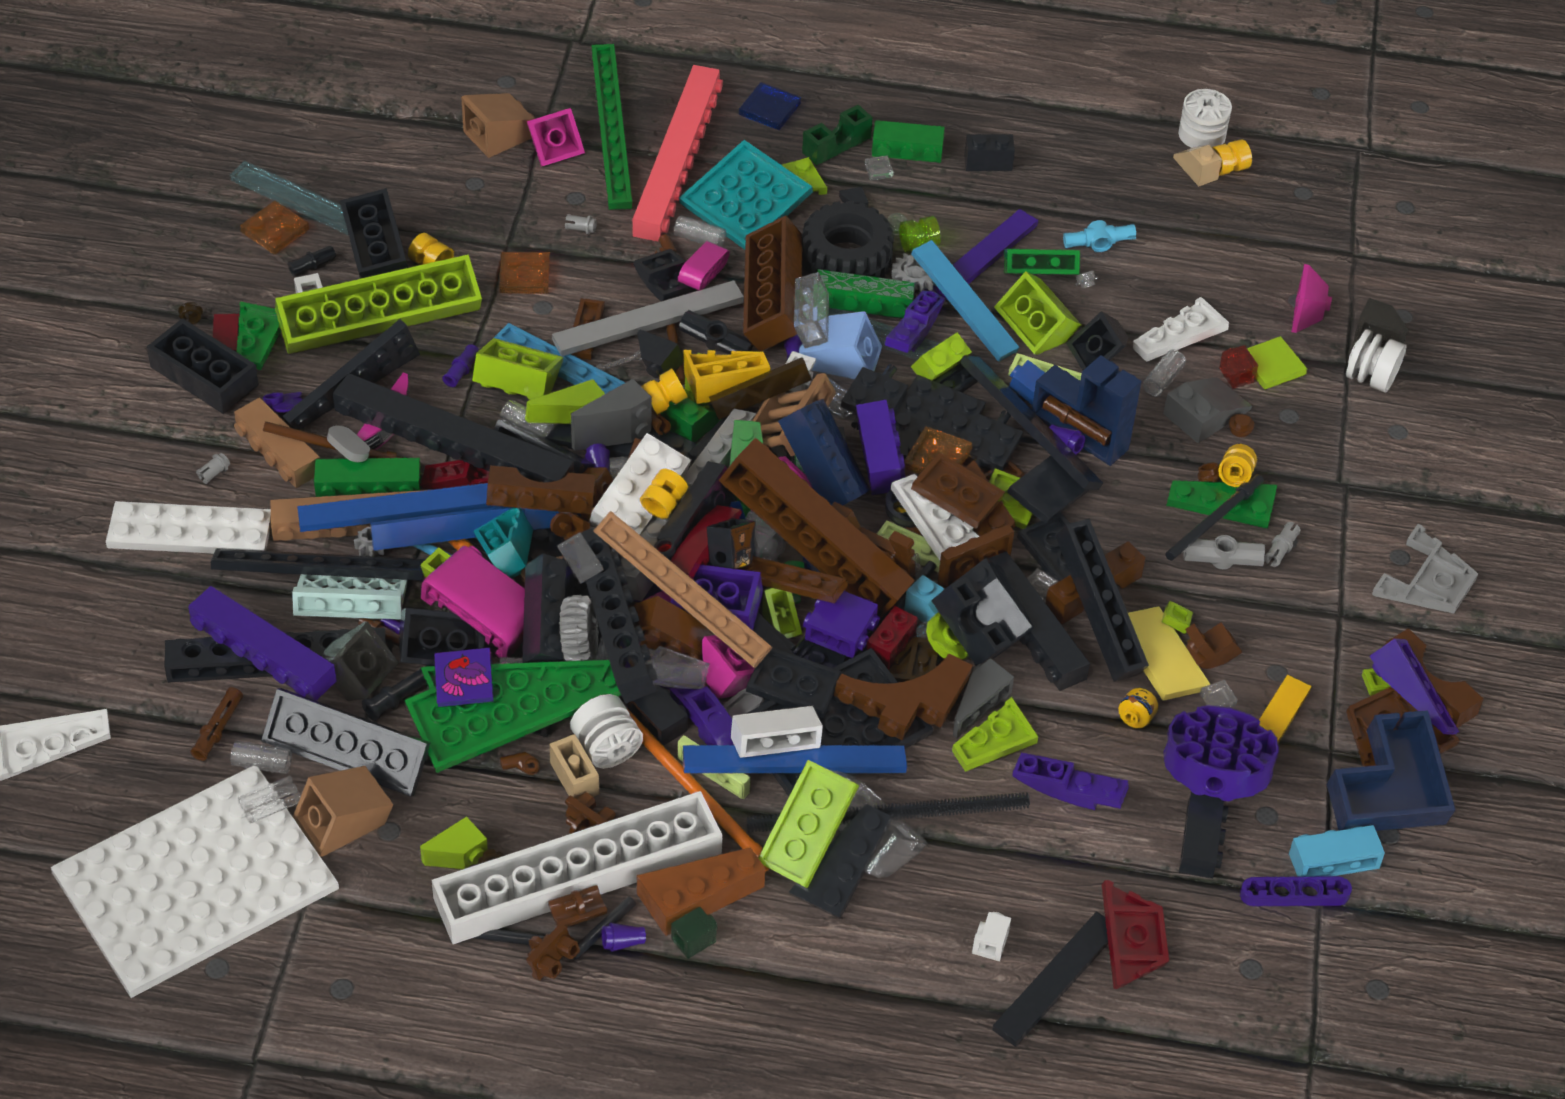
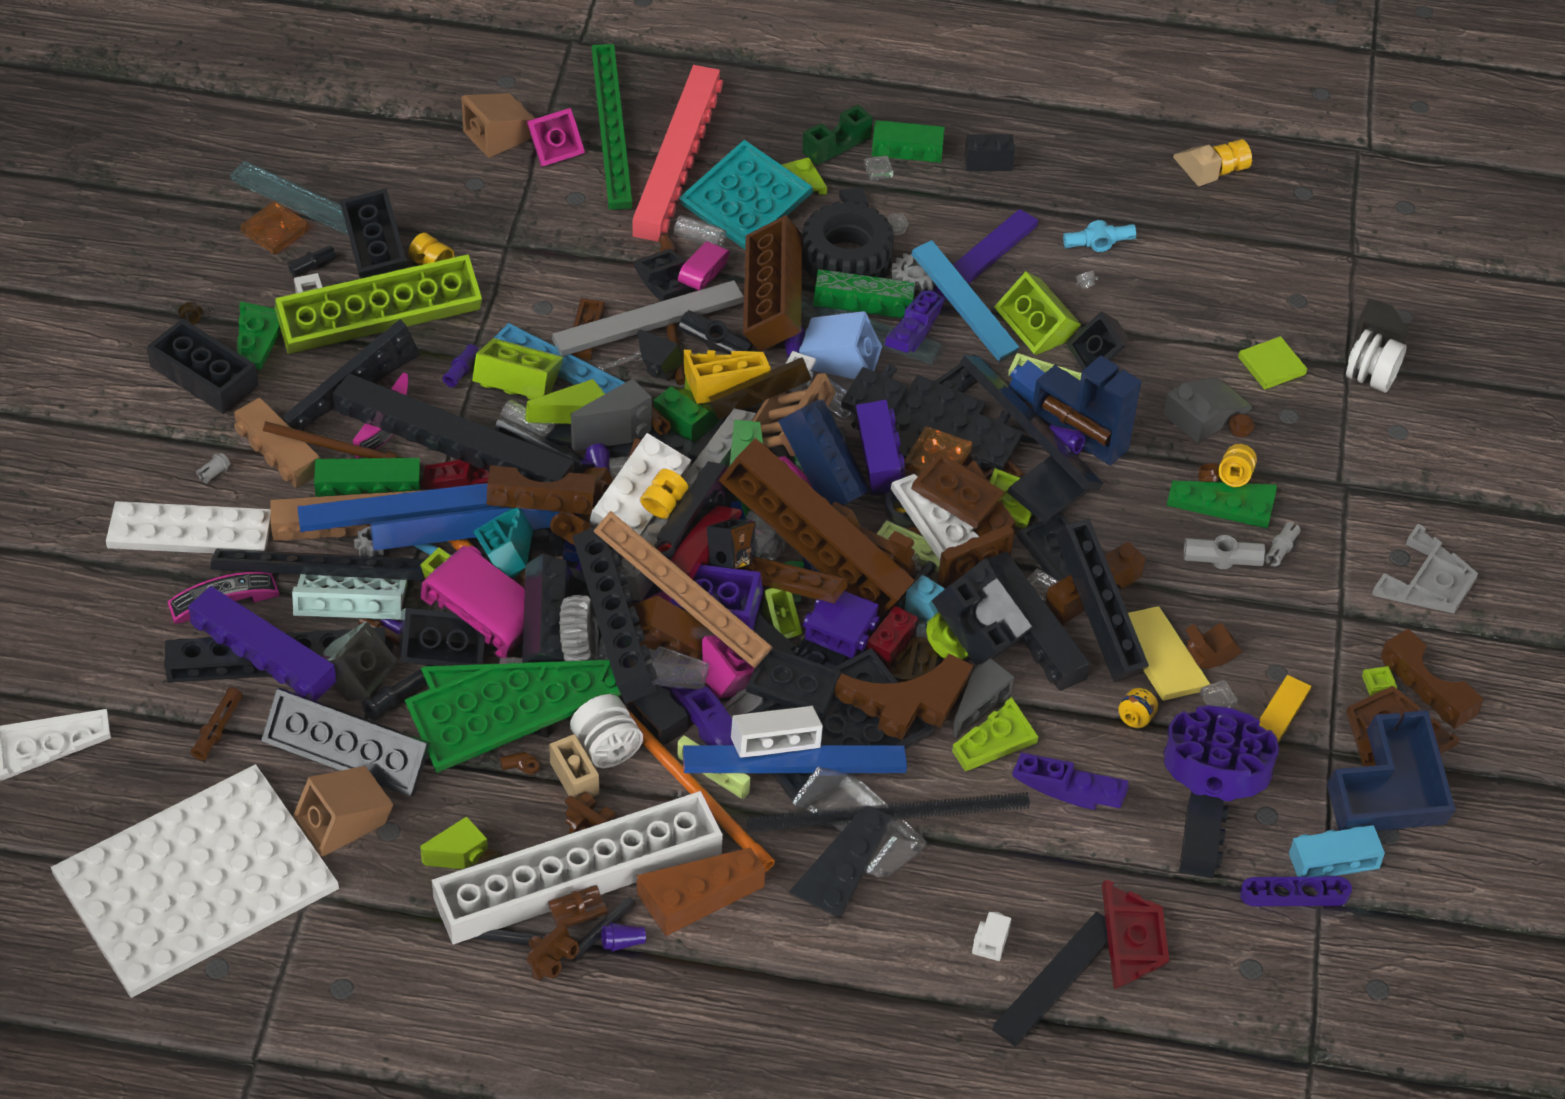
(226, 329): dark red tile -> none
(235, 586): none -> slope
(261, 756): clear axle -> none
(267, 796): clear tile -> none
(282, 402): dark purple plate -> none
(348, 443): light grey tile -> none
(463, 677): dark purple tile -> none
(524, 272): clear orange plate -> none
(580, 557): clear tile -> none
(584, 224): light grey pin -> none
(664, 391): yellow wheel -> none
(694, 932): clear green brick -> none
(769, 106): clear blue tile -> none
(807, 823): lime tile -> none
(811, 310): clear brick -> none
(916, 234): clear neon green wheel -> none
(941, 358): lime brick -> none
(1041, 261): green brick -> none
(1164, 373): clear axle -> none
(1177, 617): lime tile -> none
(1187, 328): white wing -> none
(1204, 118): white wheel -> none
(1238, 366): clear red brick -> none
(1243, 492): black bar -> none
(1311, 300): dark pink slope -> none
(1404, 673): dark purple slope -> none

